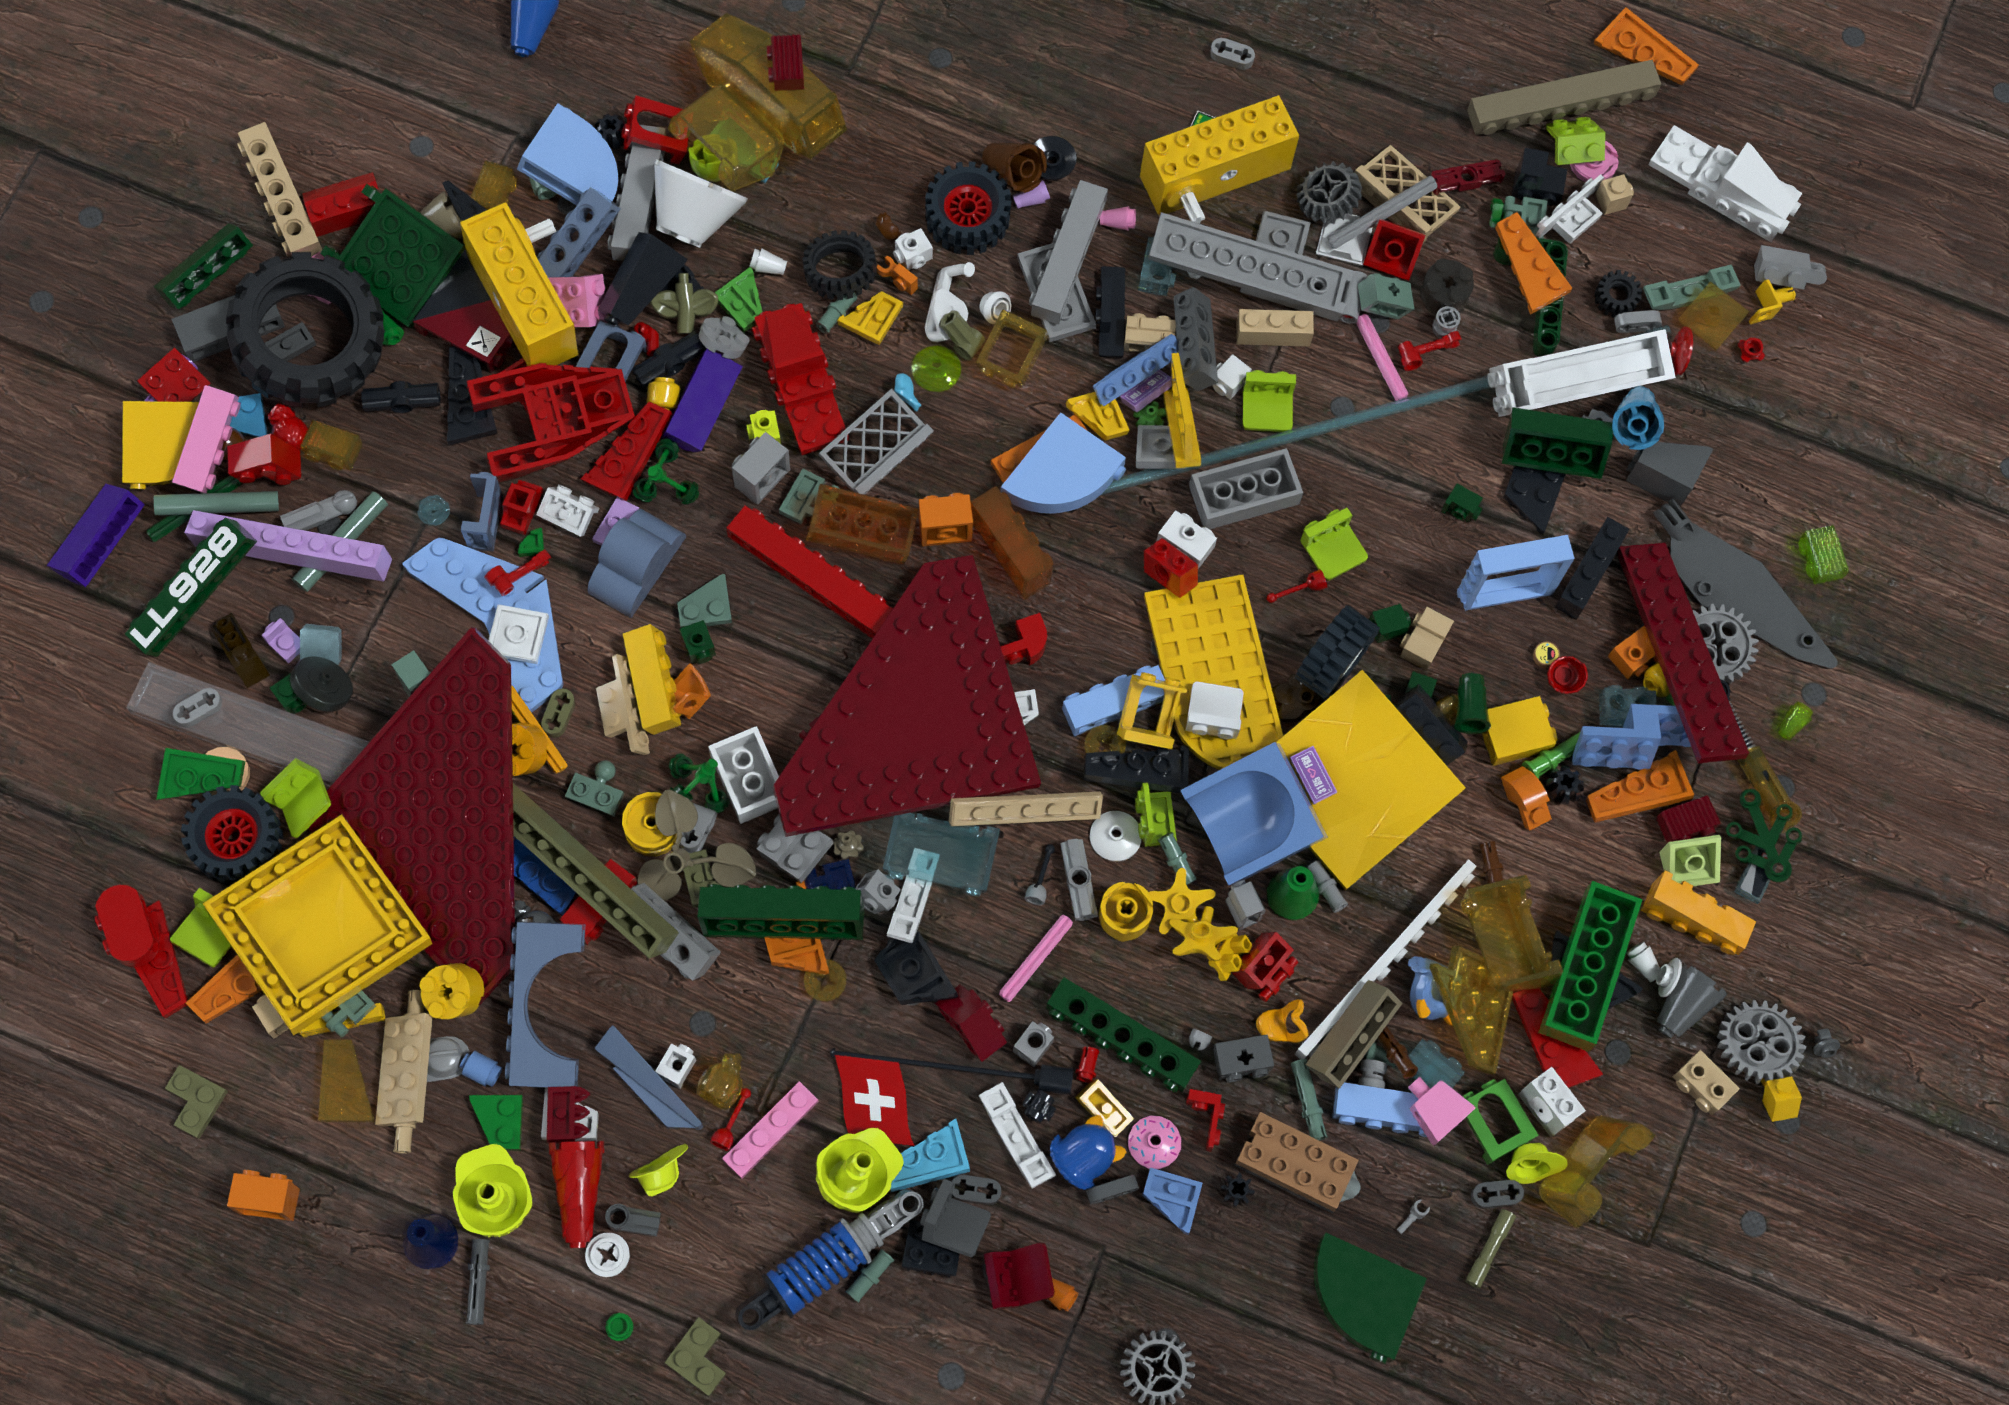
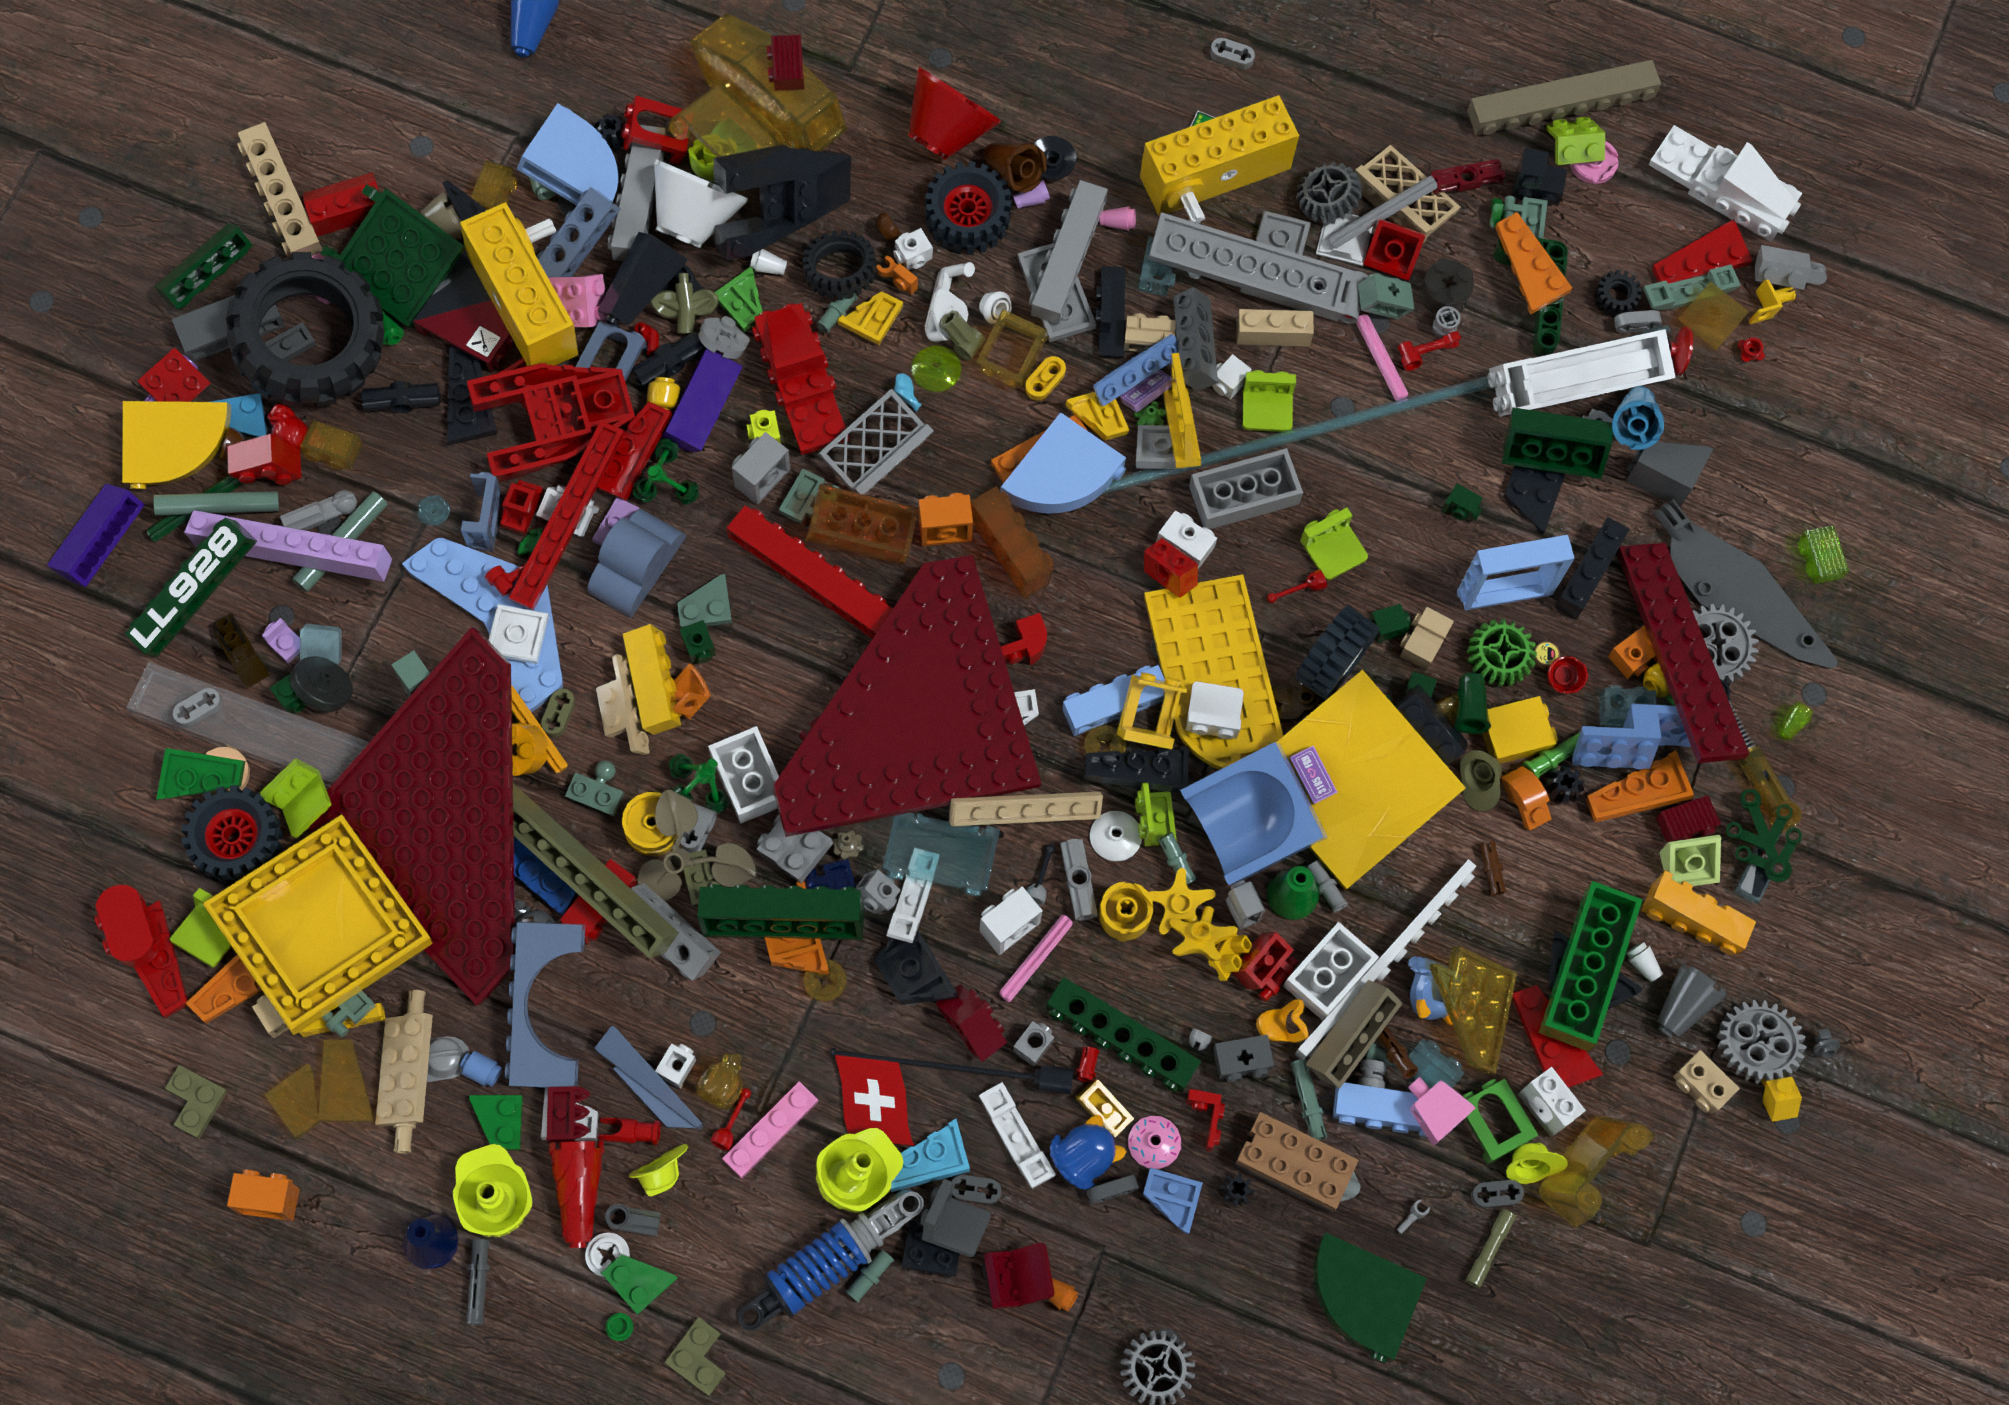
(206, 439): bright pink brick -> none
(296, 1101): none -> clear yellow wing
(451, 991): yellow brick -> none
(566, 515): none -> red plate
(632, 1131): none -> red piece
(637, 1281): none -> green wing
(794, 192): none -> black wedge
(944, 117): none -> red cone
(1010, 919): none -> white brick
(1039, 1106): black gear -> none
(1044, 379): none -> yellow plate
(1330, 971): none -> white brick
(1481, 654): none -> bright green gear
(1482, 780): none -> olive piece
(1509, 936): clear yellow windscreen -> none
(1574, 216): white bracket -> none
(1614, 194): tan brick -> none
(1639, 42): orange wing -> none
(1668, 977): white piece -> none
(1714, 250): none -> red wing

